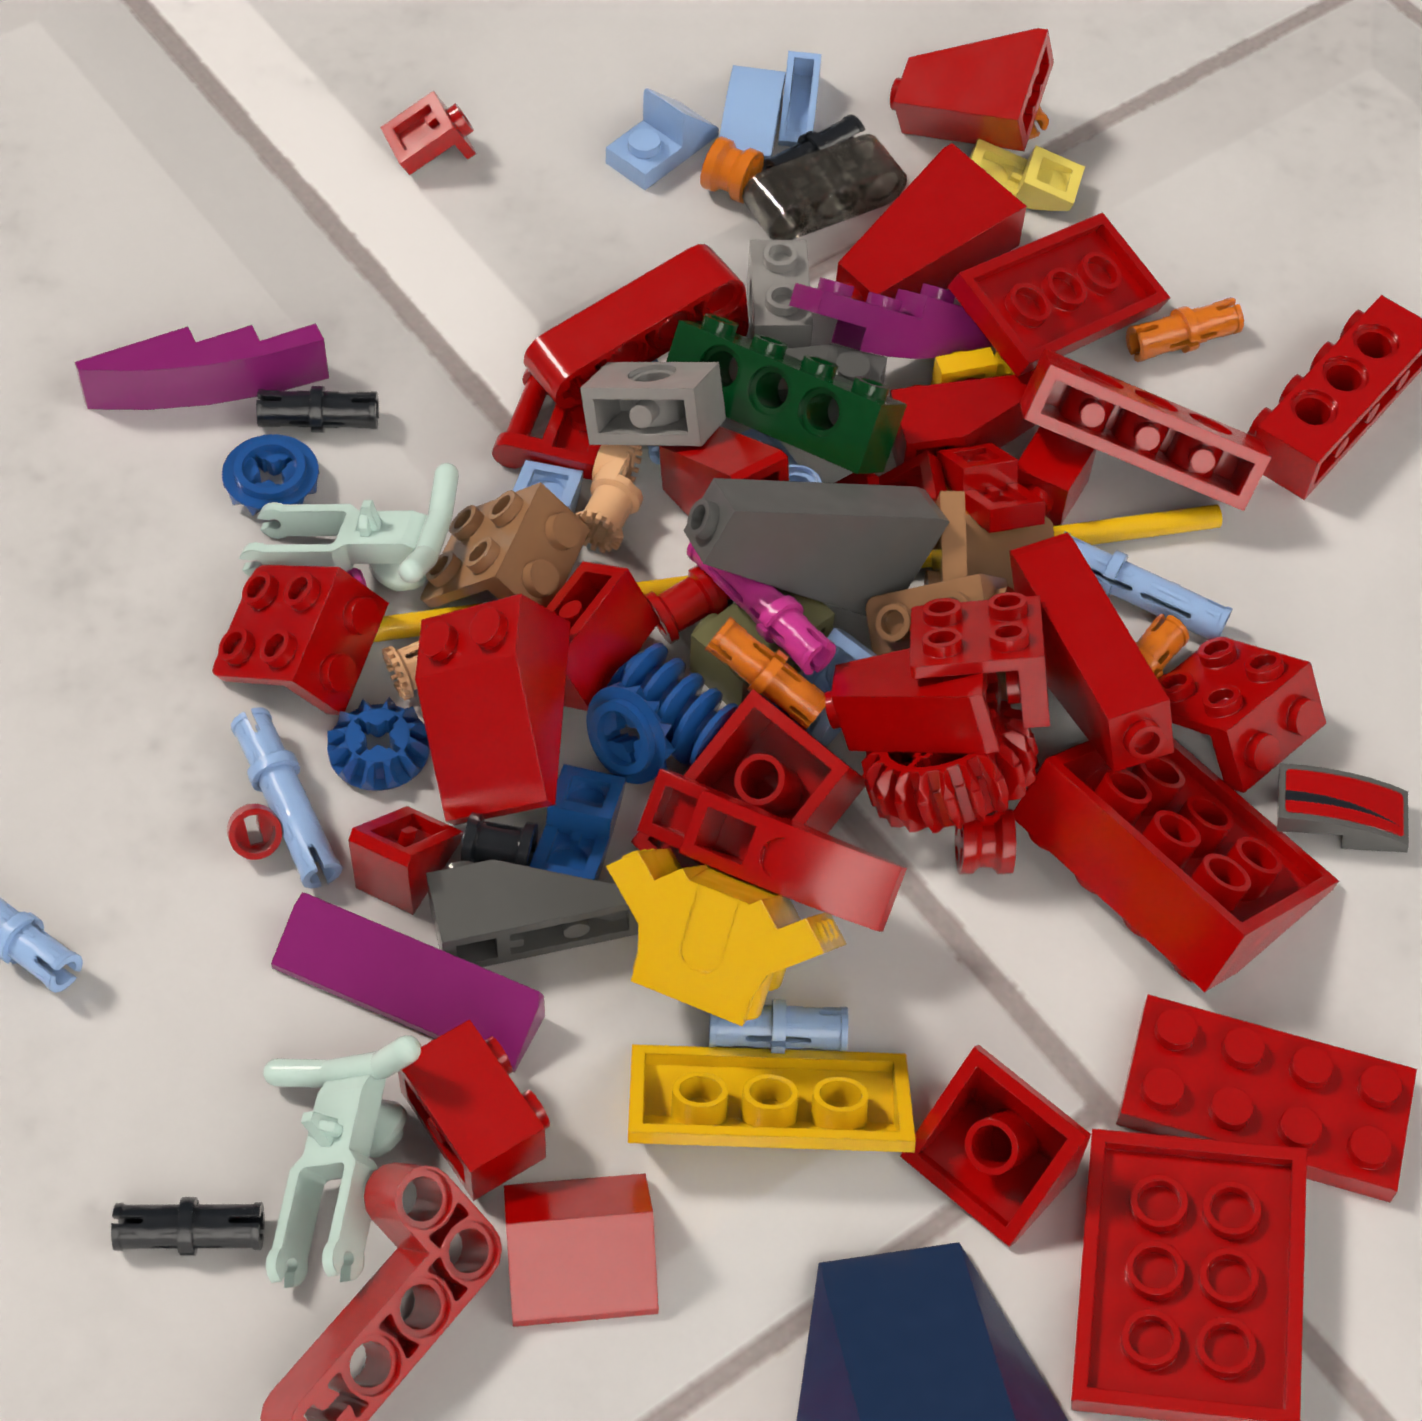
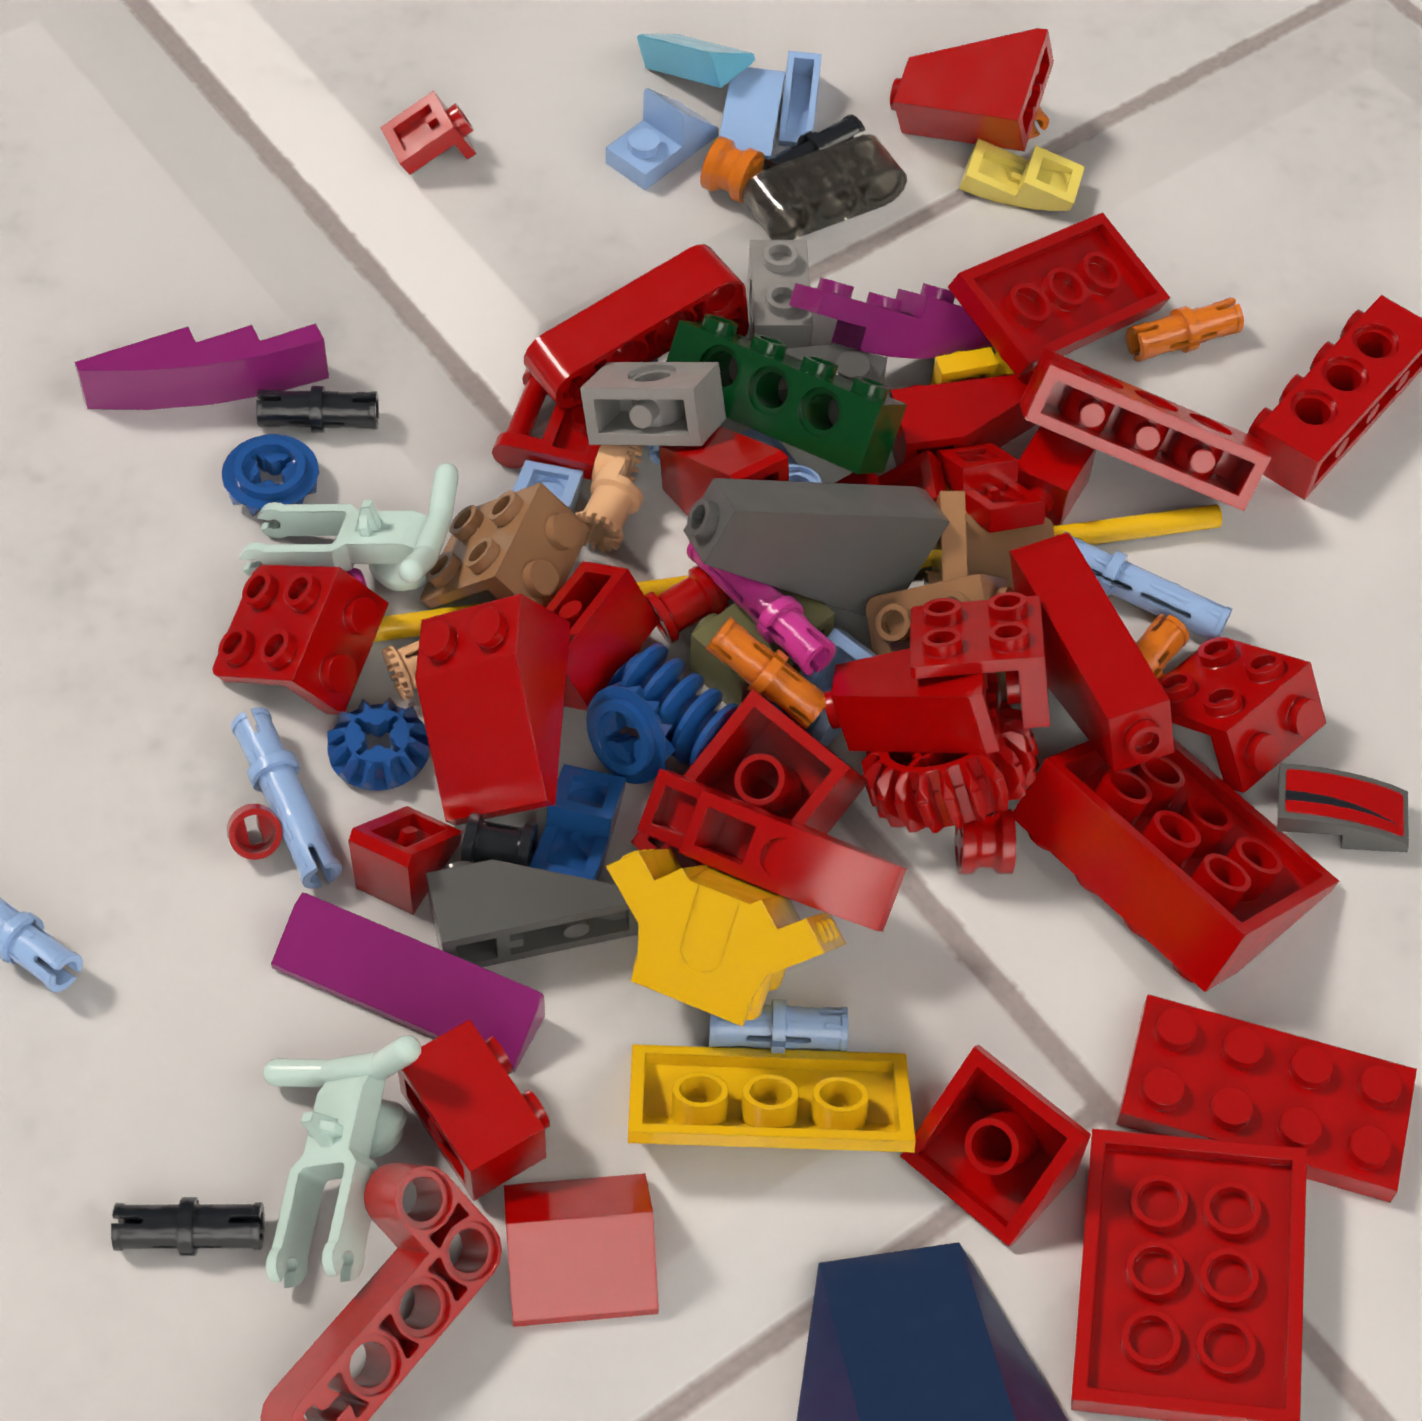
(693, 58): none -> medium azure slope
(934, 230): red slope -> none

